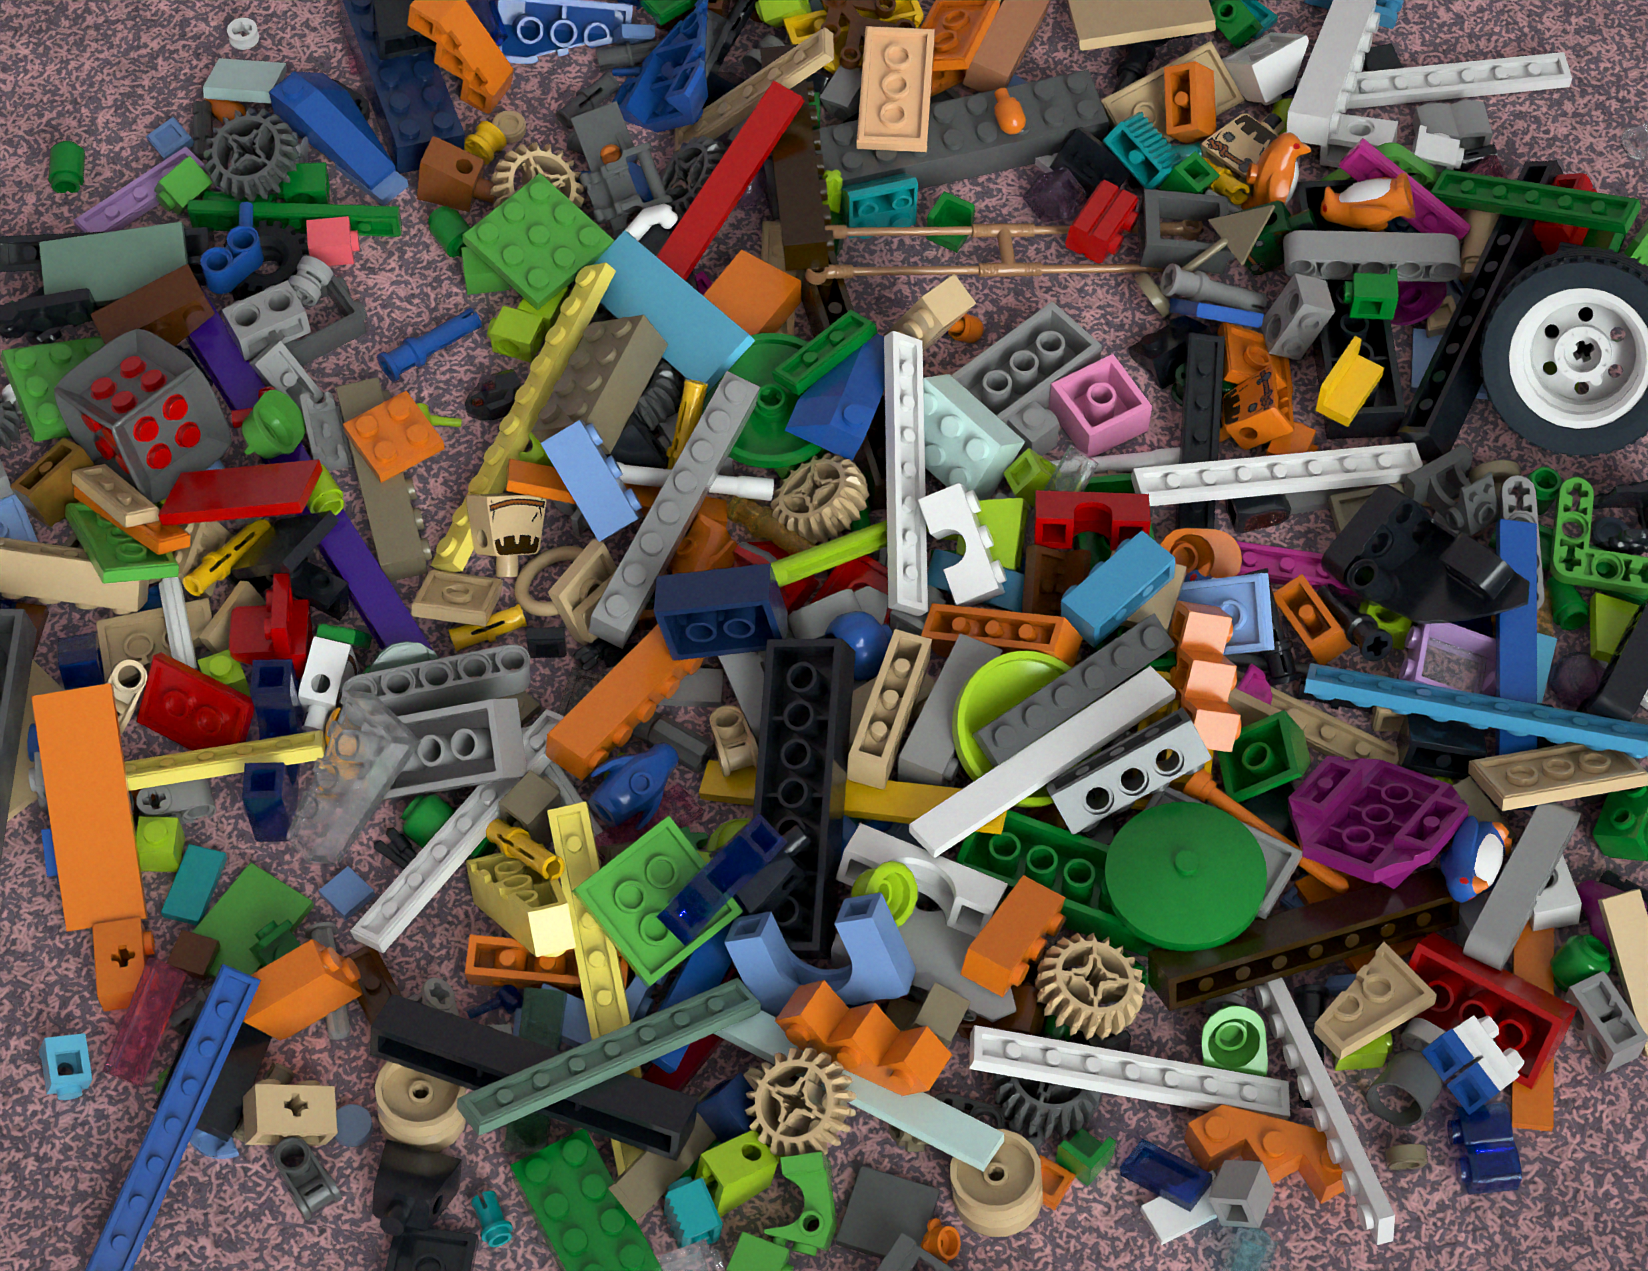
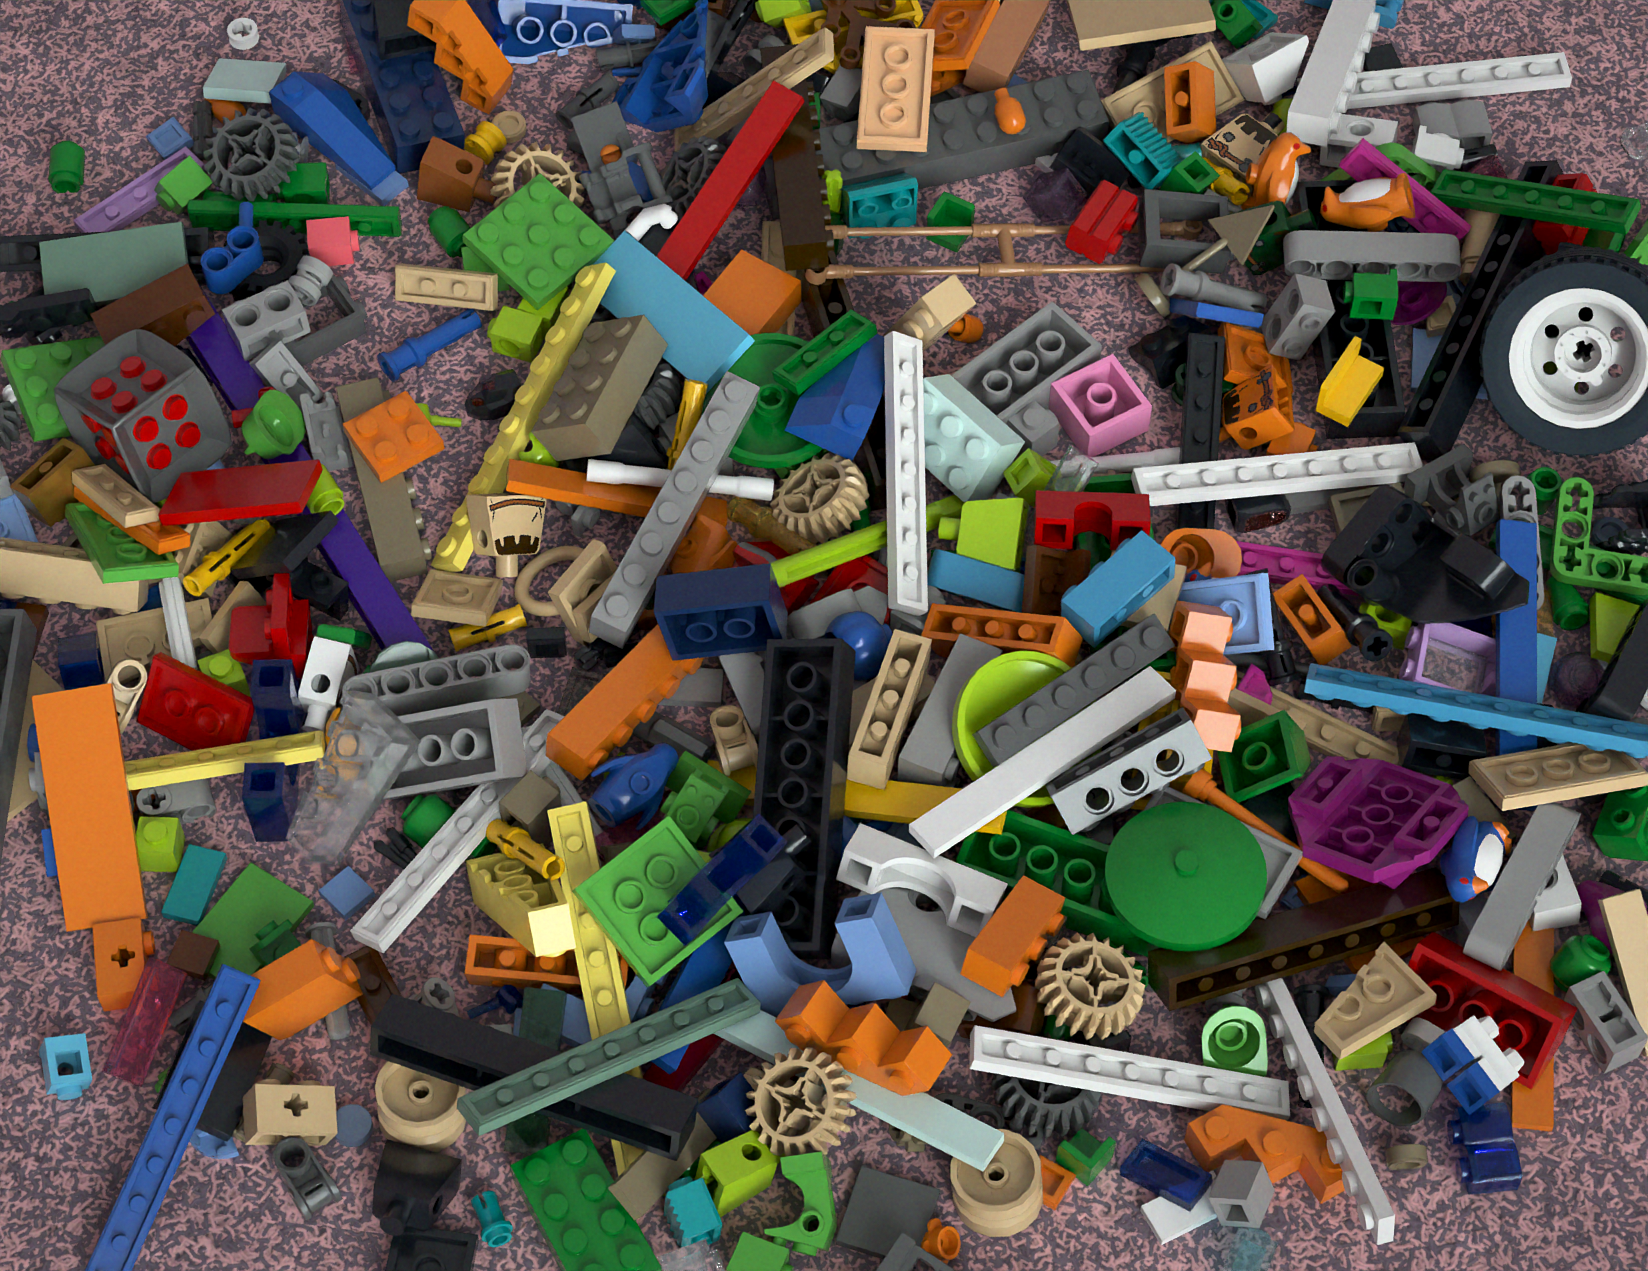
(446, 287): none -> tan tile
(593, 479): medium blue wedge -> none
(698, 805): none -> bright green tile
(895, 883): lime hat -> none
(976, 575): white arch -> none

